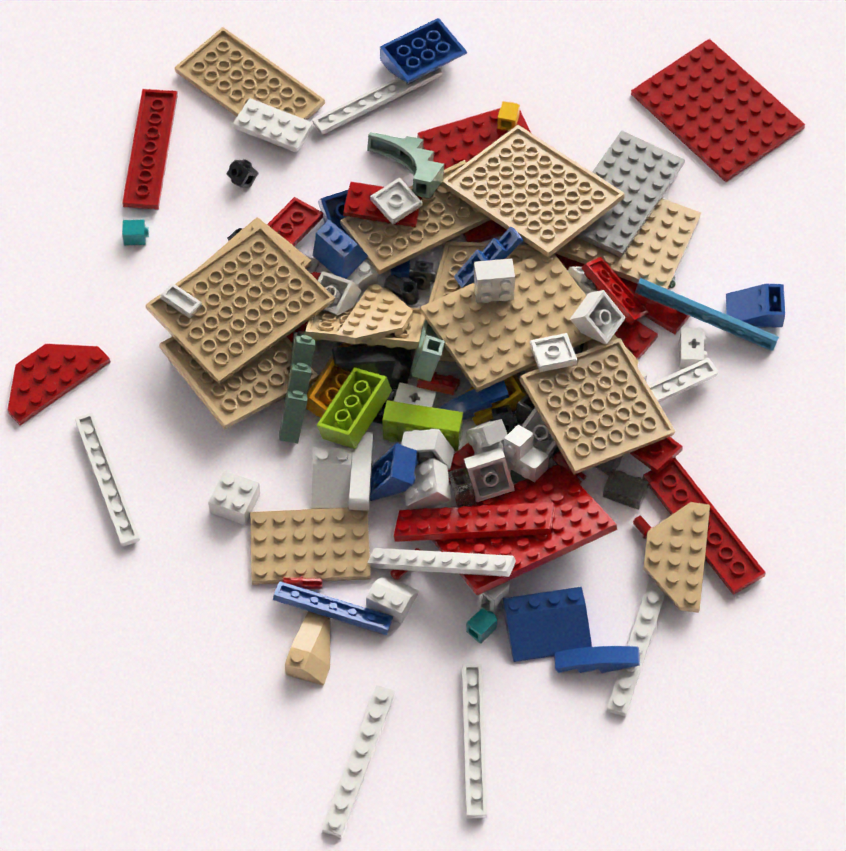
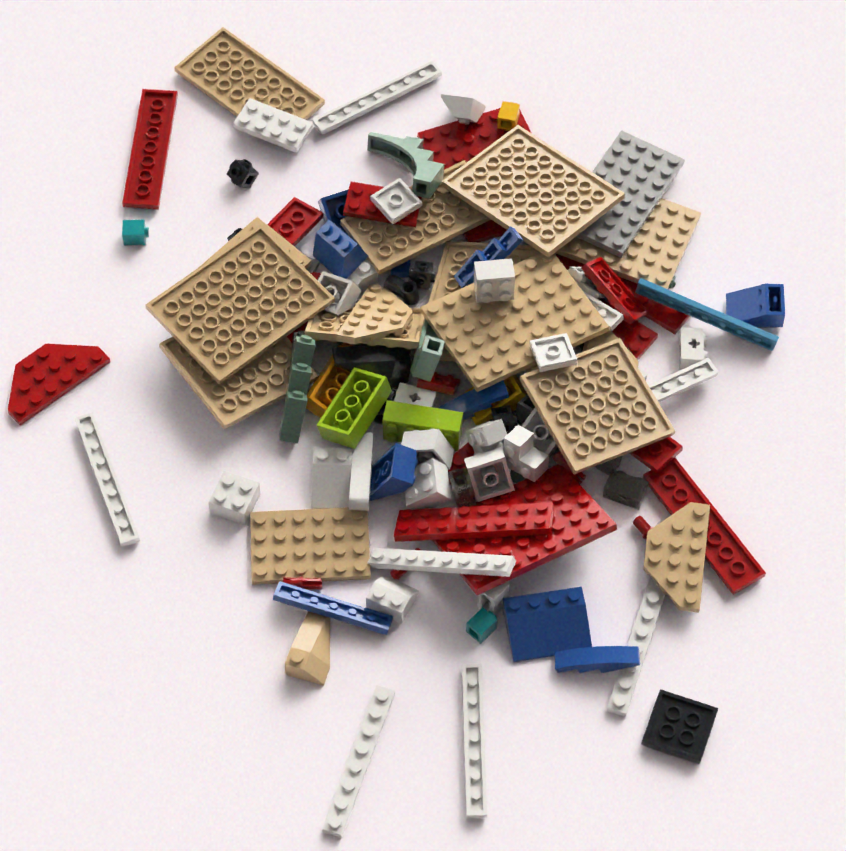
(180, 300): white tile -> none
(421, 51): blue slope -> none
(464, 108): none -> white slope
(598, 317): white slope -> none
(679, 726): none -> black plate
(717, 109): red plate -> none

